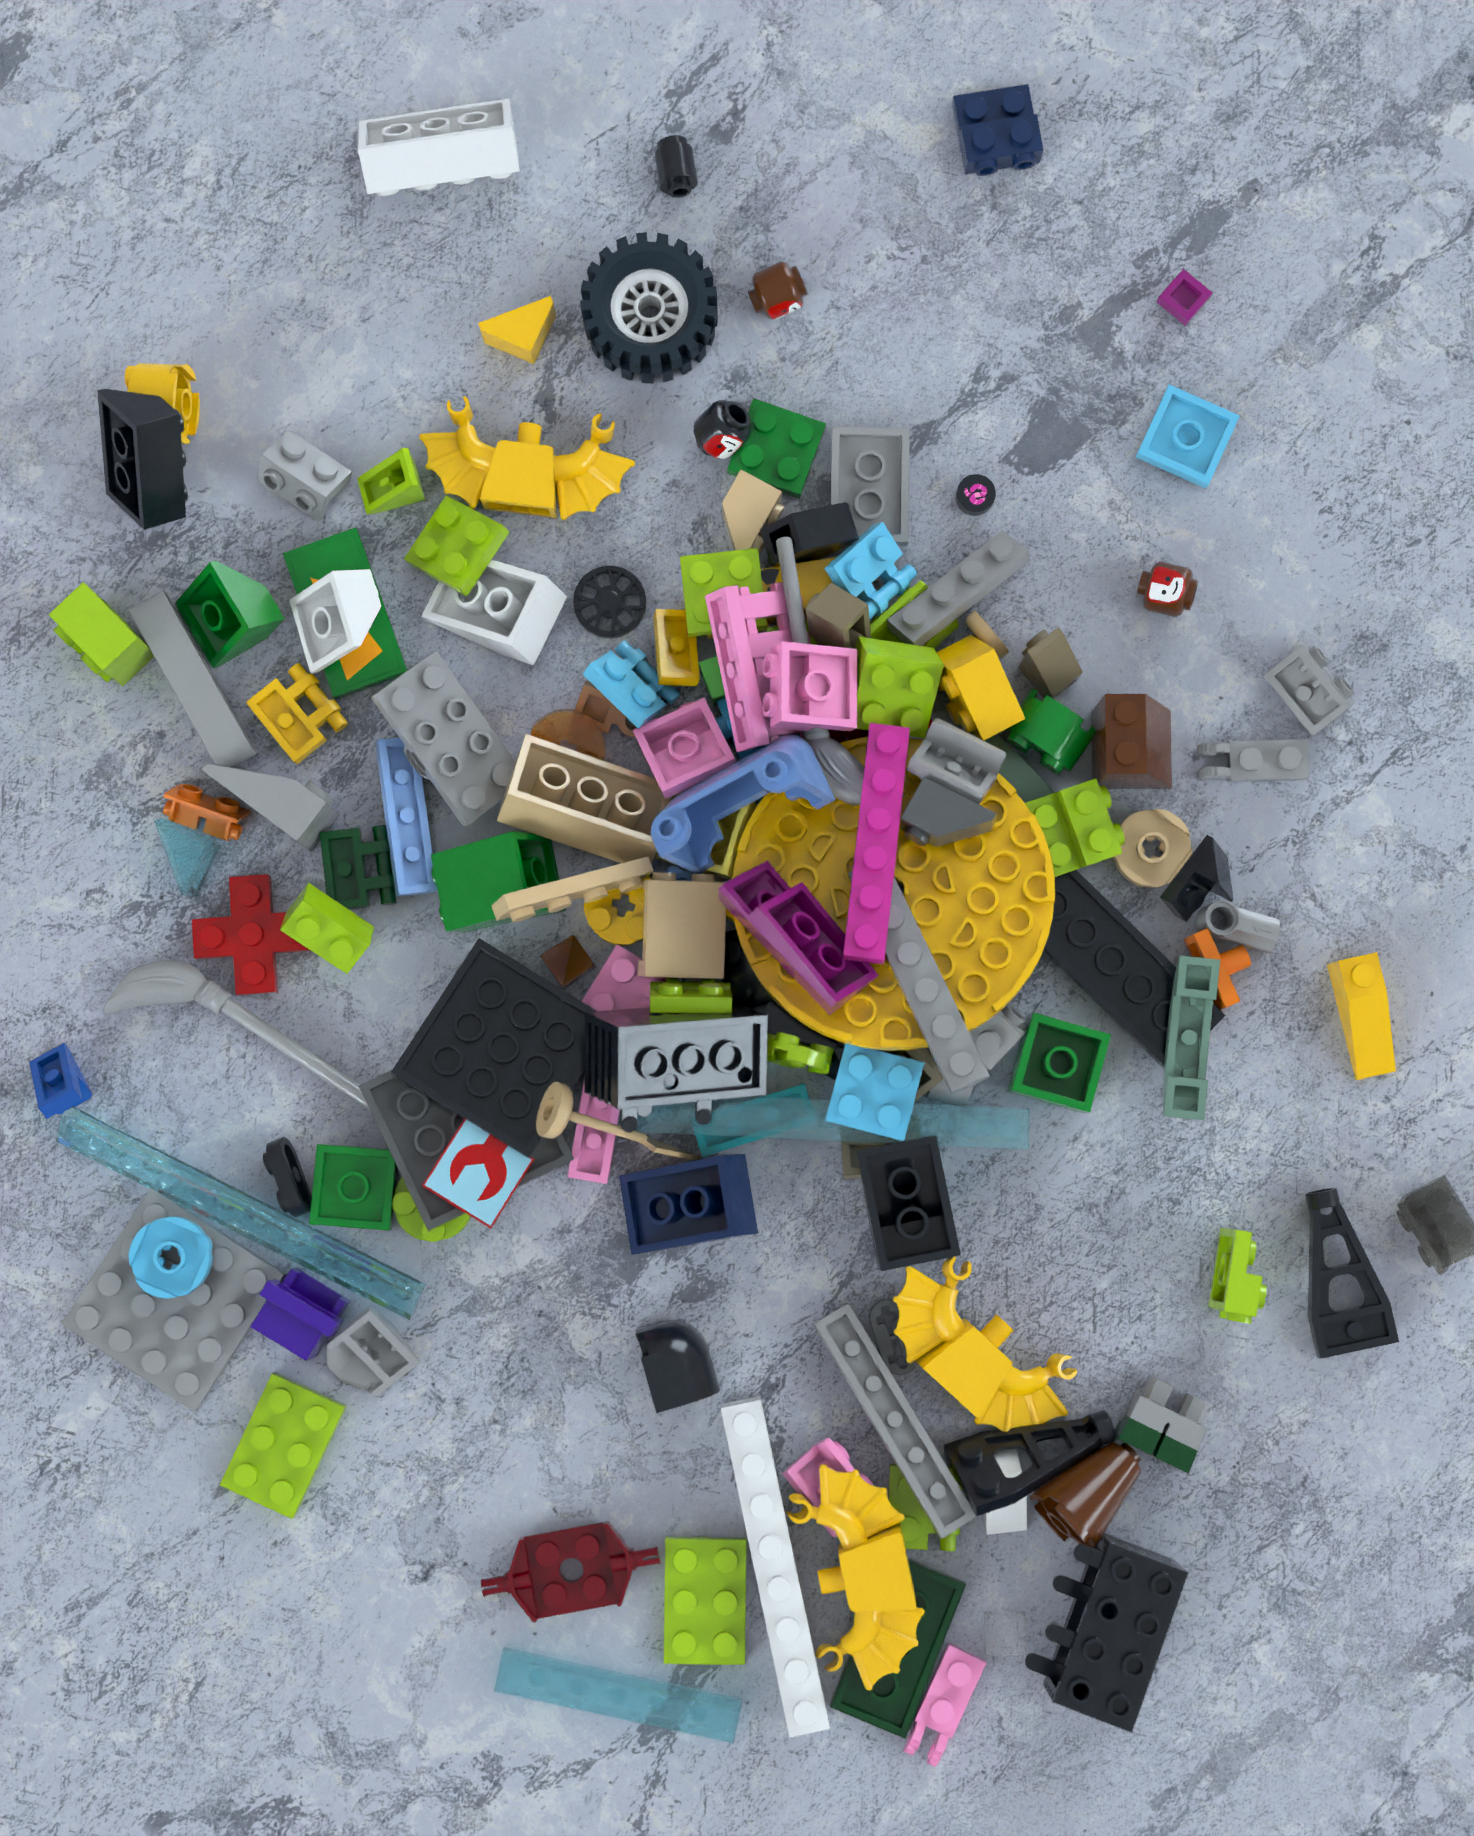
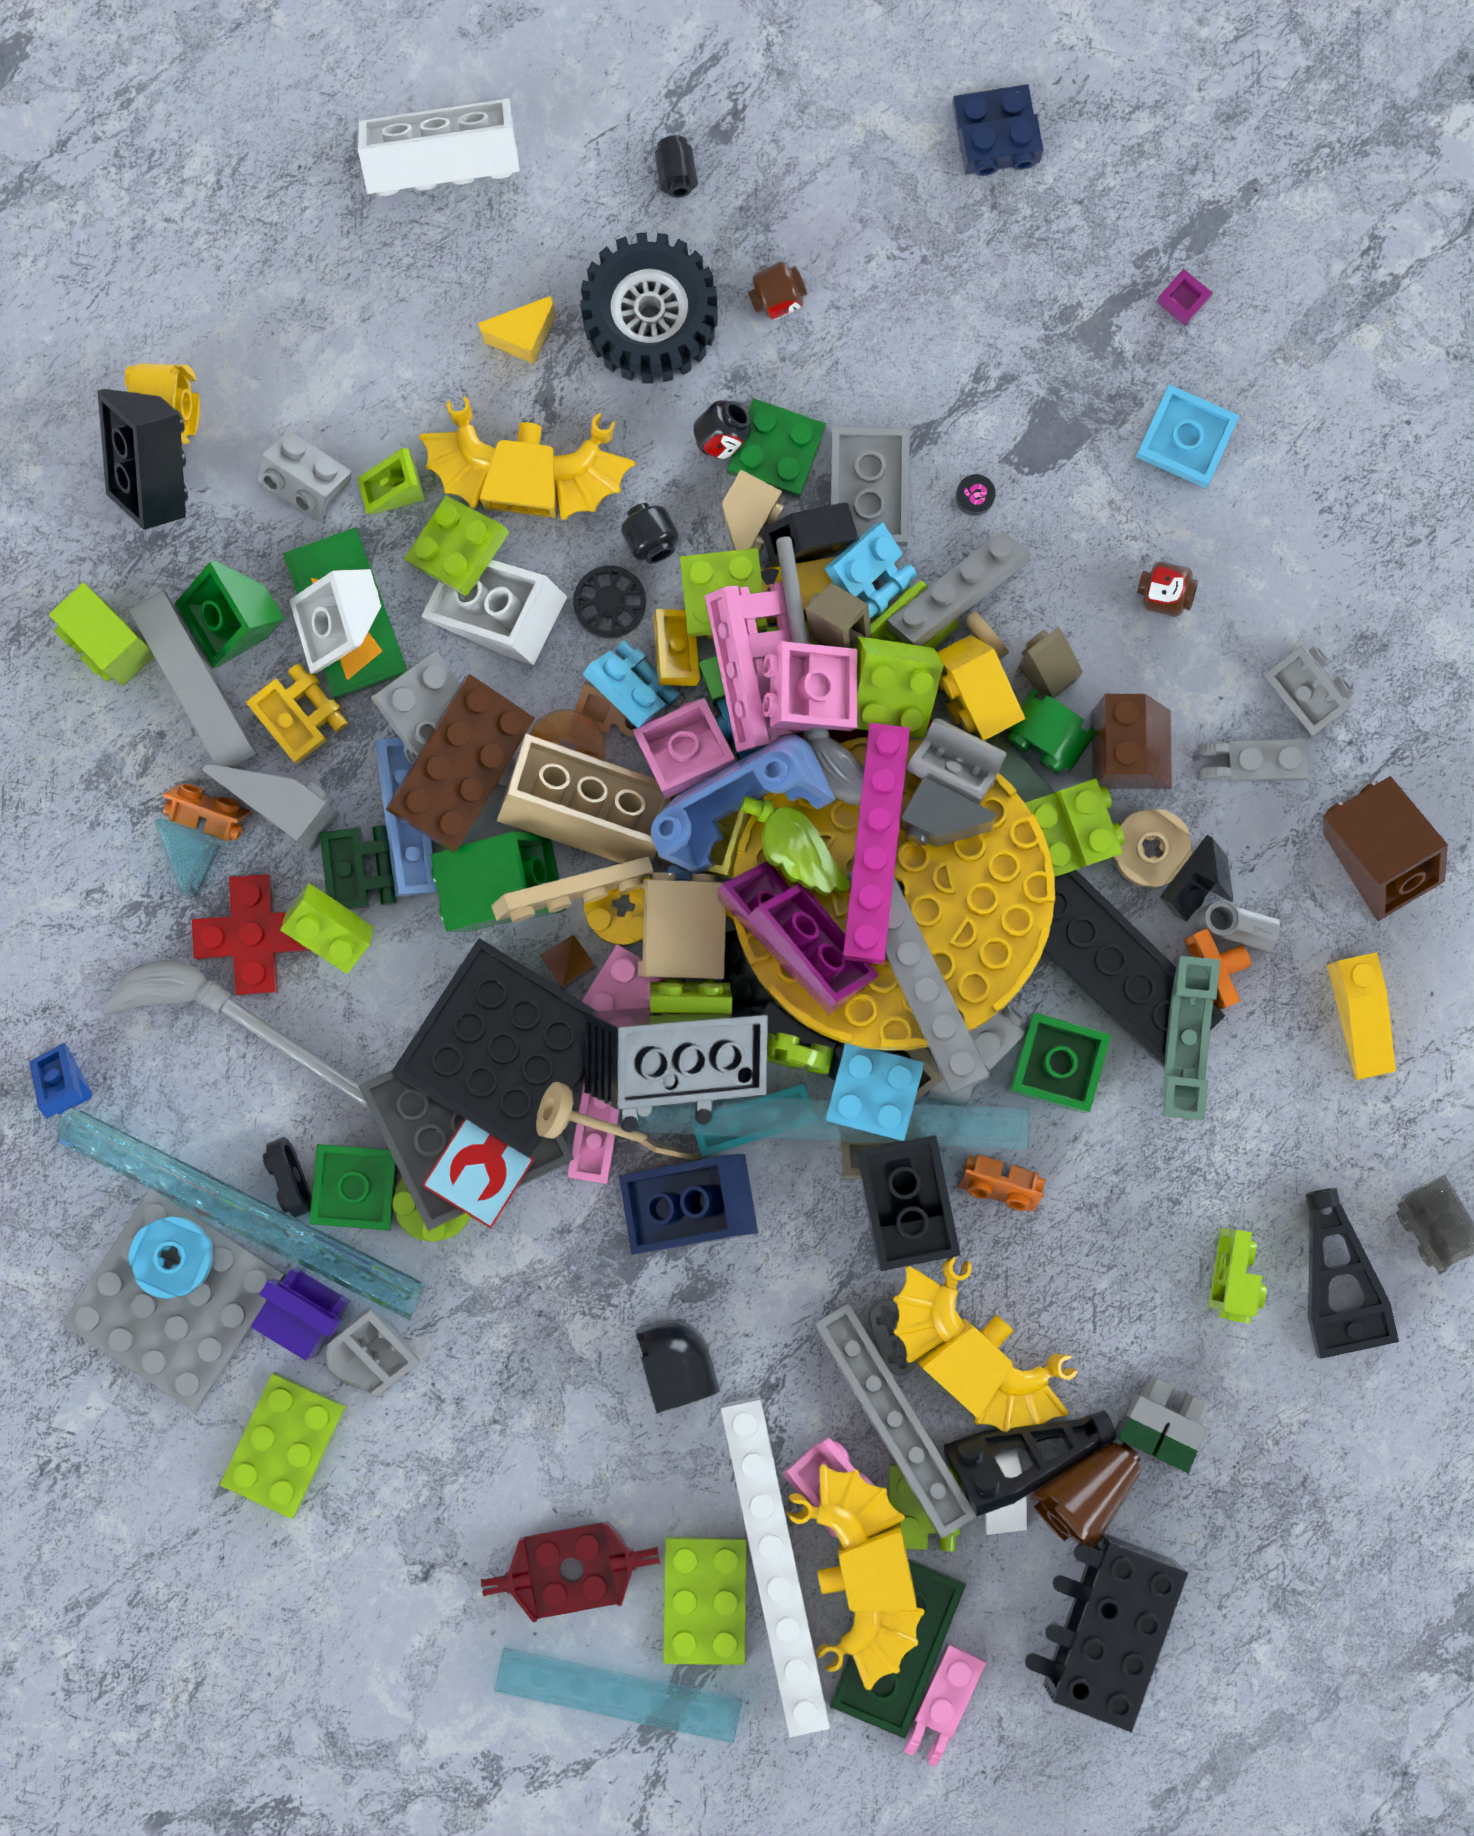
(460, 763): none -> reddish brown plate
(649, 533): none -> black head
(796, 847): none -> lime animal
(1019, 1190): none -> orange hinge
(1386, 846): none -> reddish brown slope

